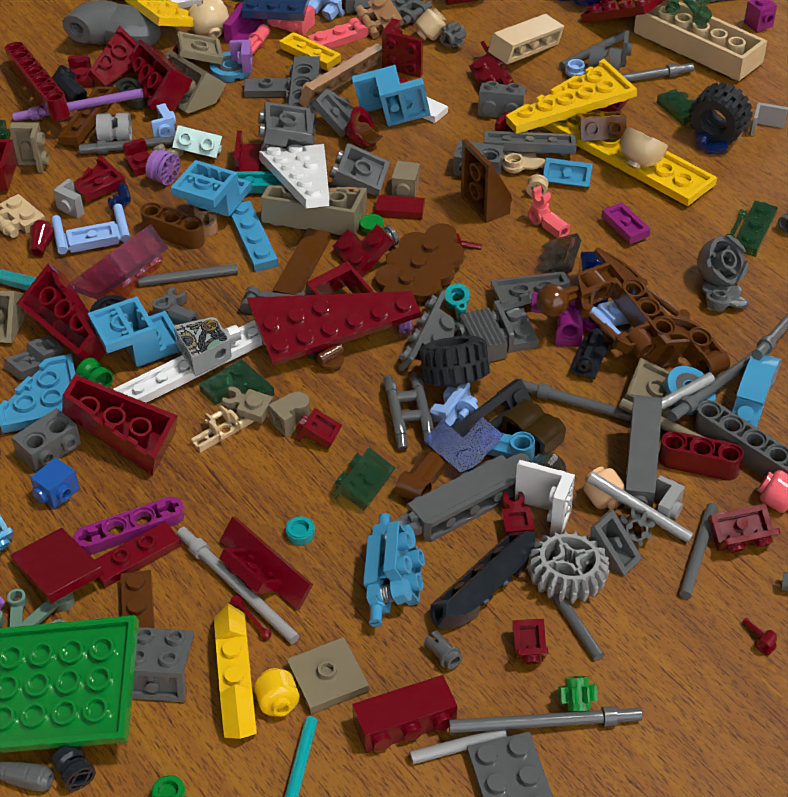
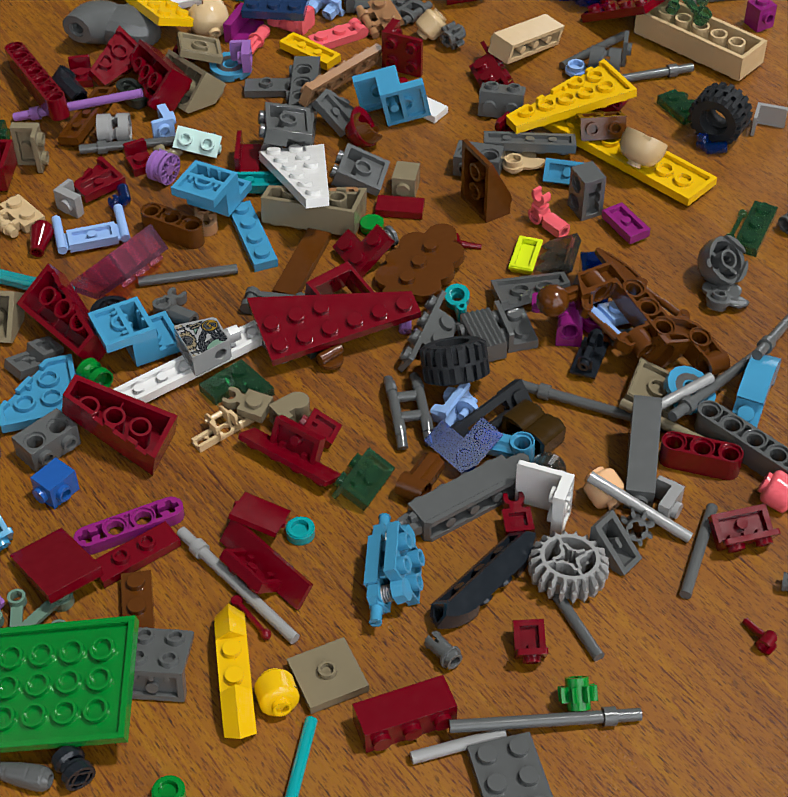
(259, 514): none -> dark red piece
(294, 447): none -> dark red bracket
(525, 255): none -> neon yellow tile
(537, 180): tan bush -> none
(586, 190): none -> dark grey brick

